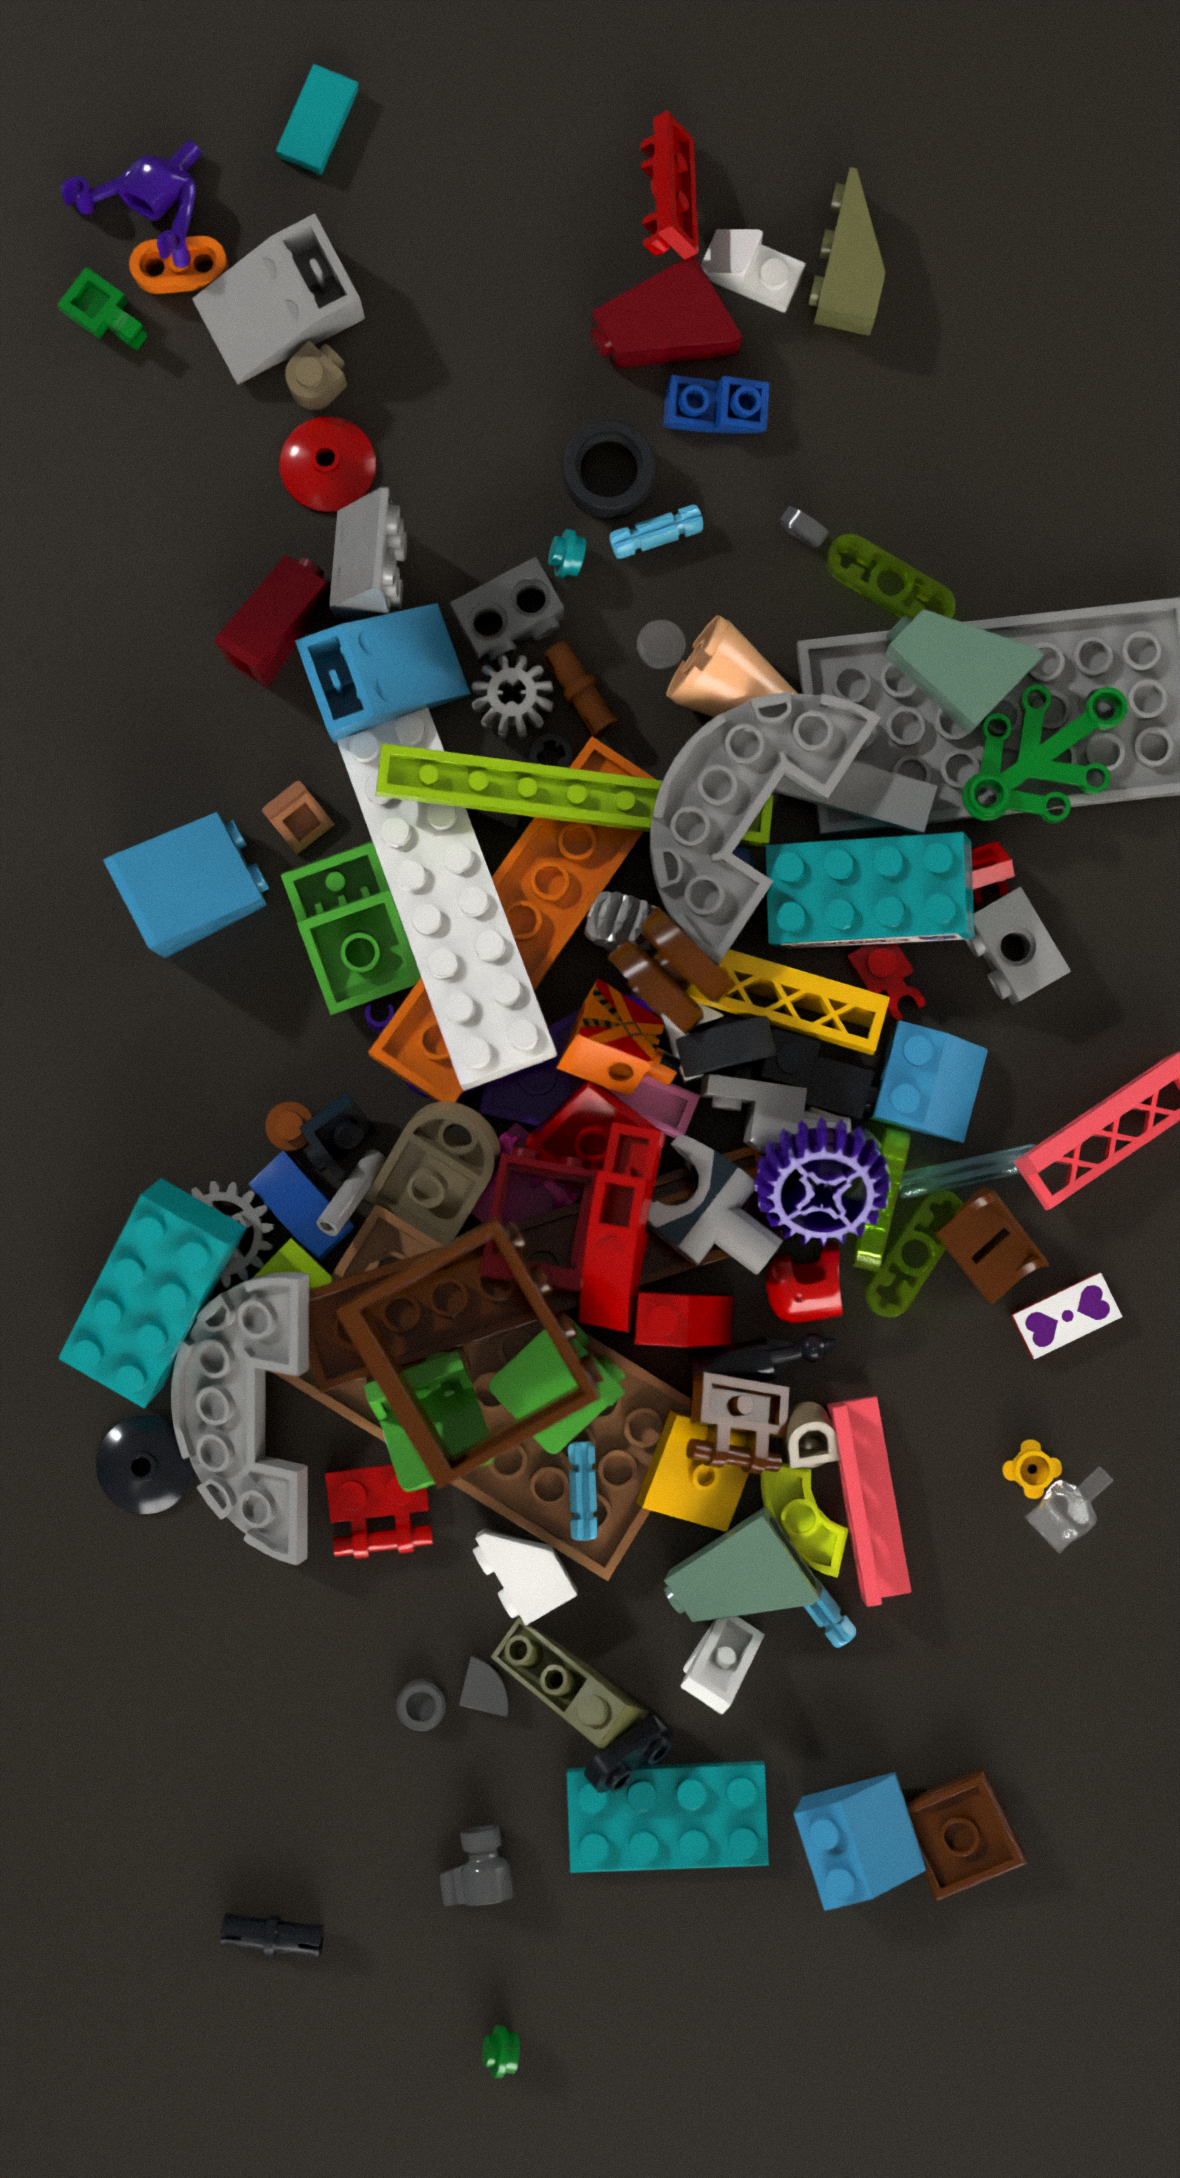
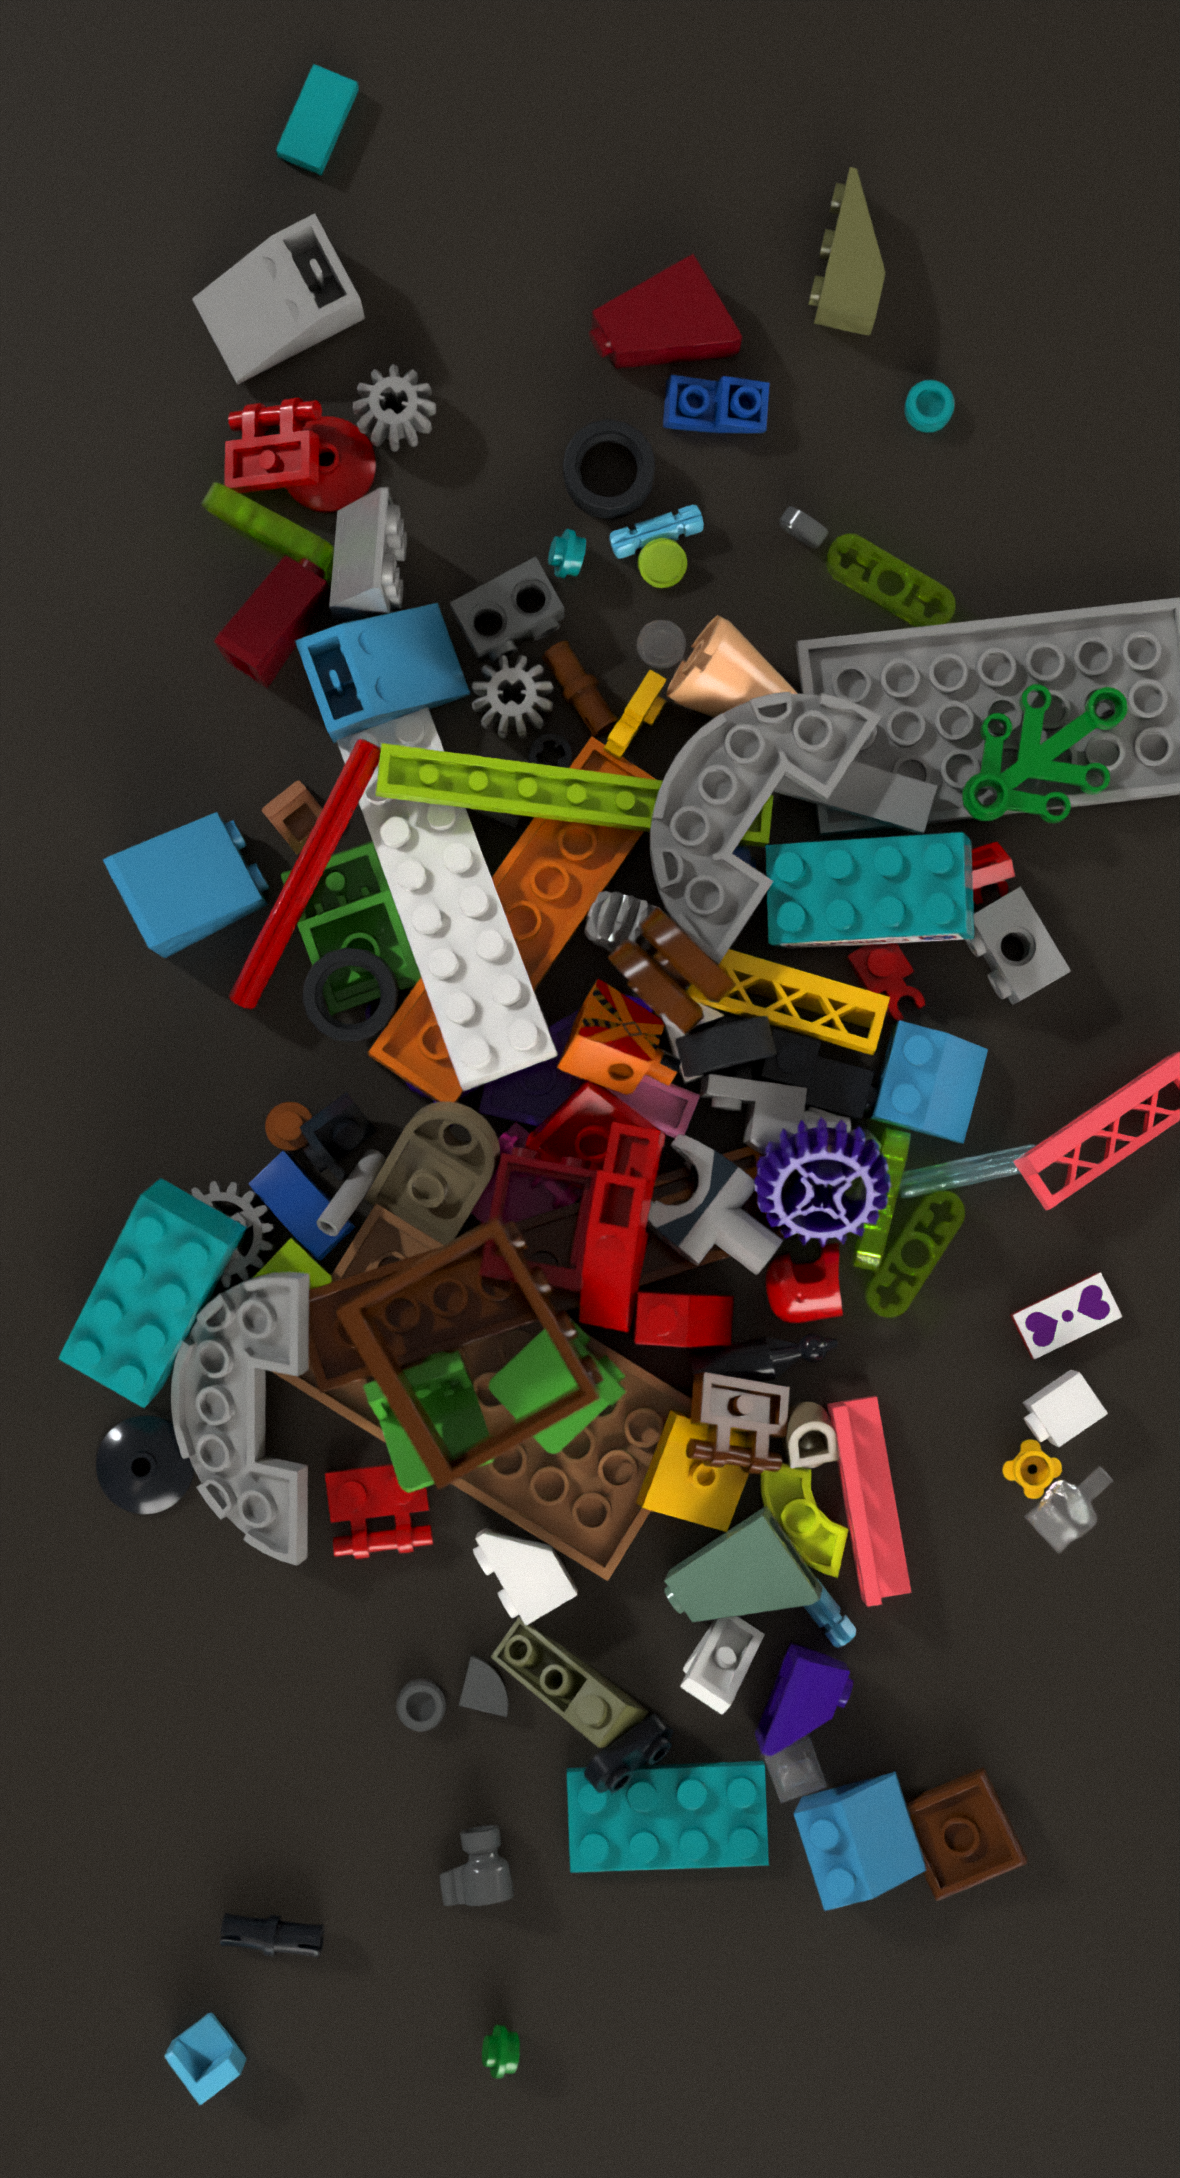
(99, 306): green plate -> none
(151, 190): dark purple piece -> none
(175, 278): orange plate -> none
(205, 2058): none -> medium azure panel
(267, 526): none -> clear neon green beam
(273, 460): none -> red plate
(305, 874): none -> red axle
(314, 989): none -> black tyre
(315, 376): dark tan plate -> none
(403, 393): none -> light grey gear
(582, 1490): medium azure axle -> none
(642, 708): none -> yellow plate
(662, 562): none -> lime piece
(673, 187): red plate -> none
(751, 269): white slope -> none
(795, 1770): none -> clear tile
(802, 1697): none -> dark purple slope
(929, 406): none -> teal tile
(959, 664): sand green slope -> none
(1005, 1260): reddish brown piece -> none
(1063, 1409): none -> white brick

